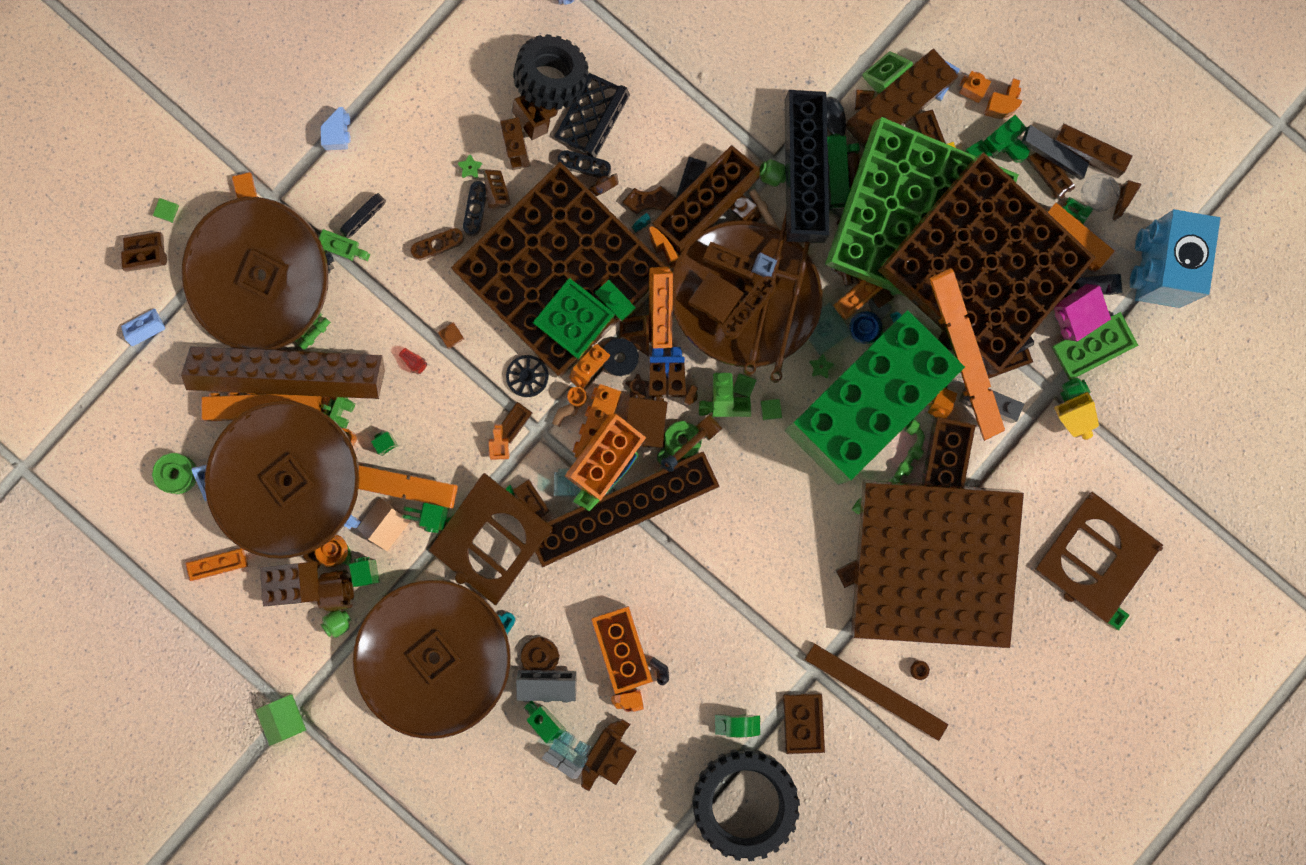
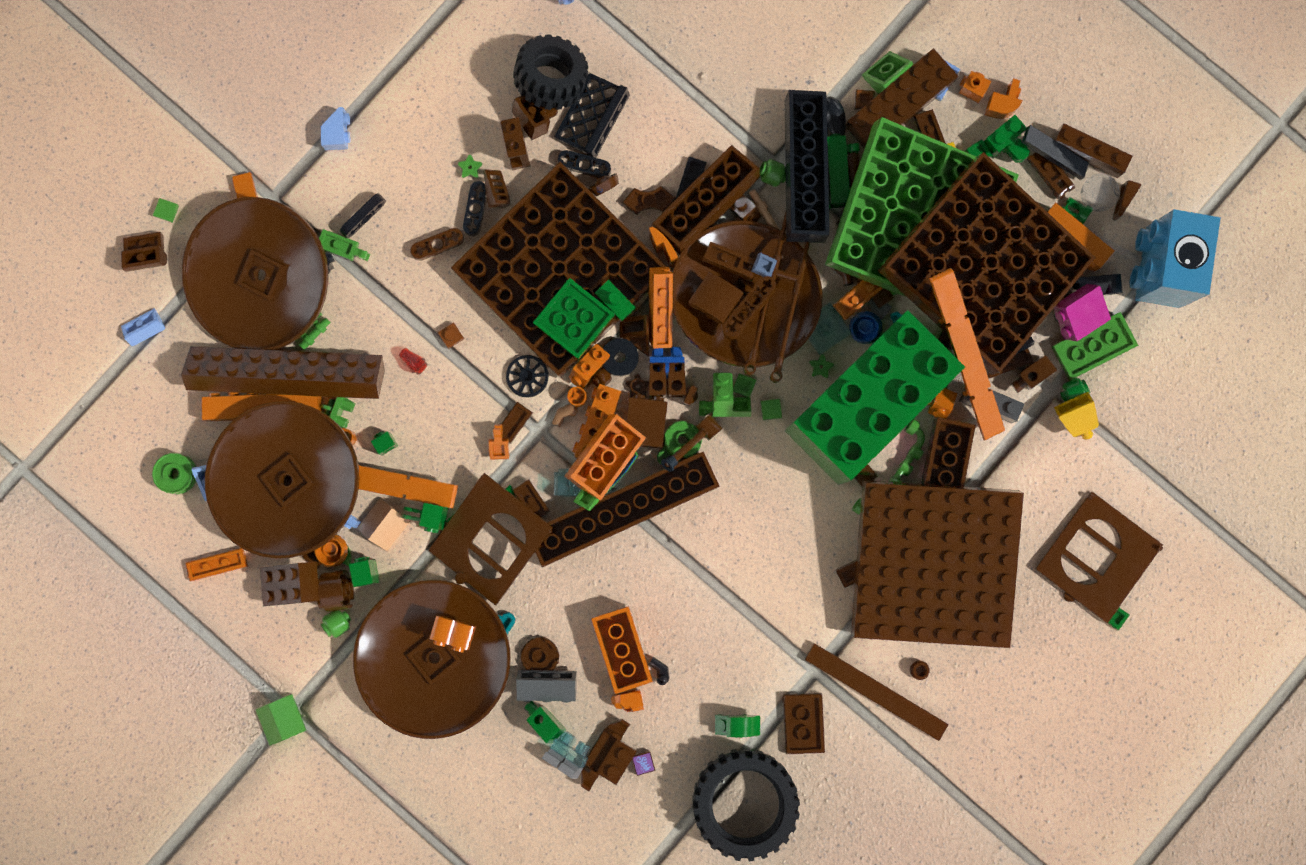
(452, 633): none -> orange brick
(602, 377): none -> reddish brown piece
(642, 222): teal tile -> none
(643, 763): none -> tile
(865, 474): none -> reddish brown tile
(1040, 368): none -> reddish brown torso

